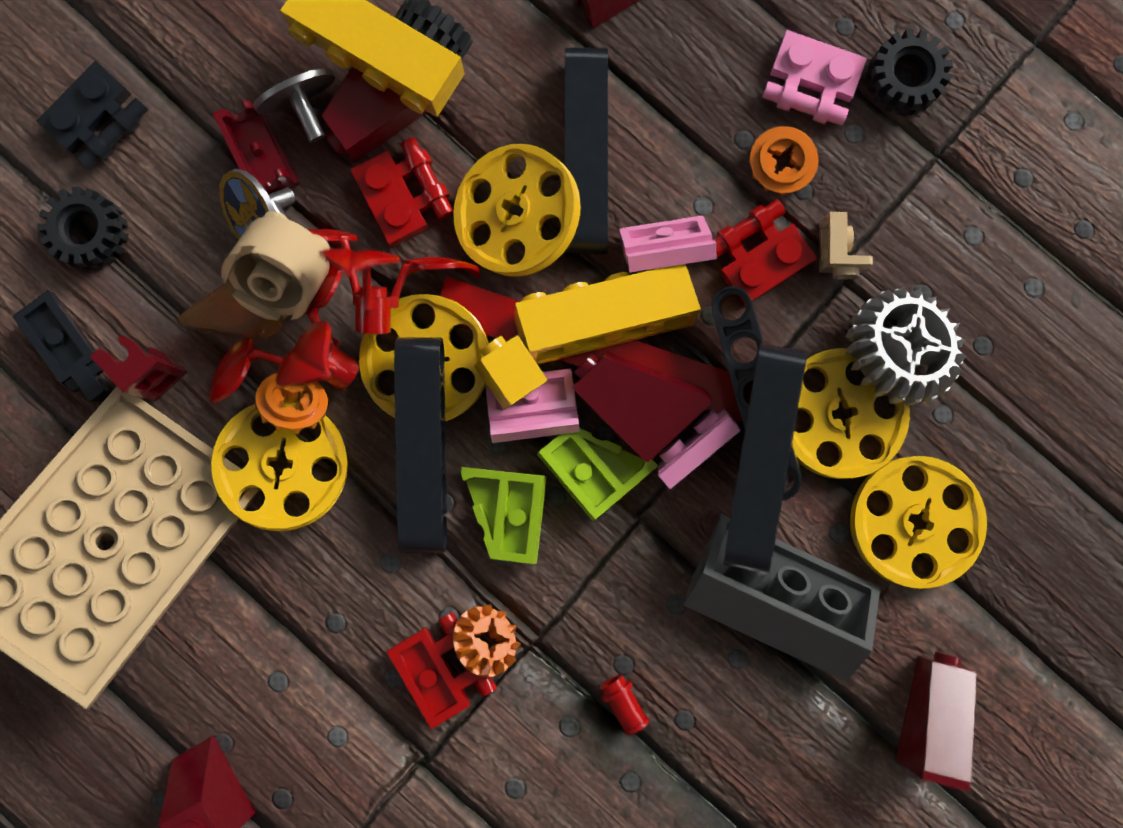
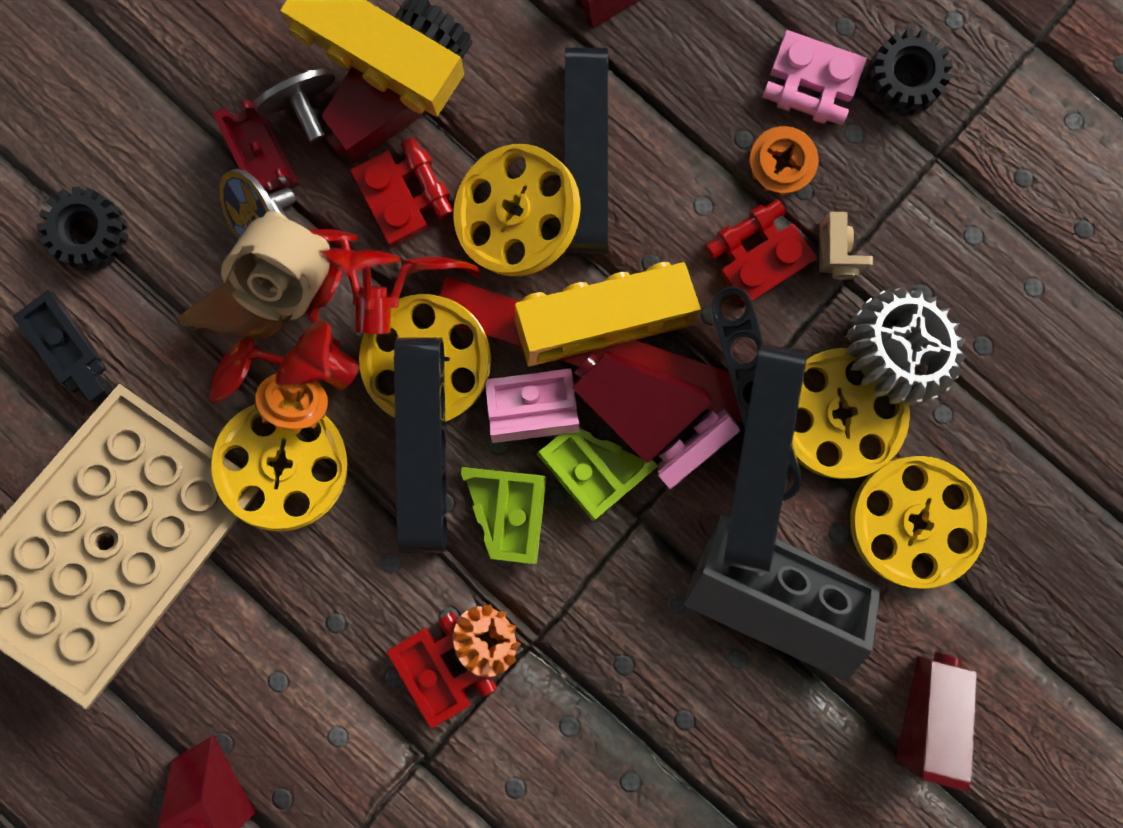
(83, 111): black plate -> none
(141, 373): dark red hinge -> none
(509, 370): yellow brick -> none
(624, 704): red pin -> none
(667, 243): bright pink plate -> none

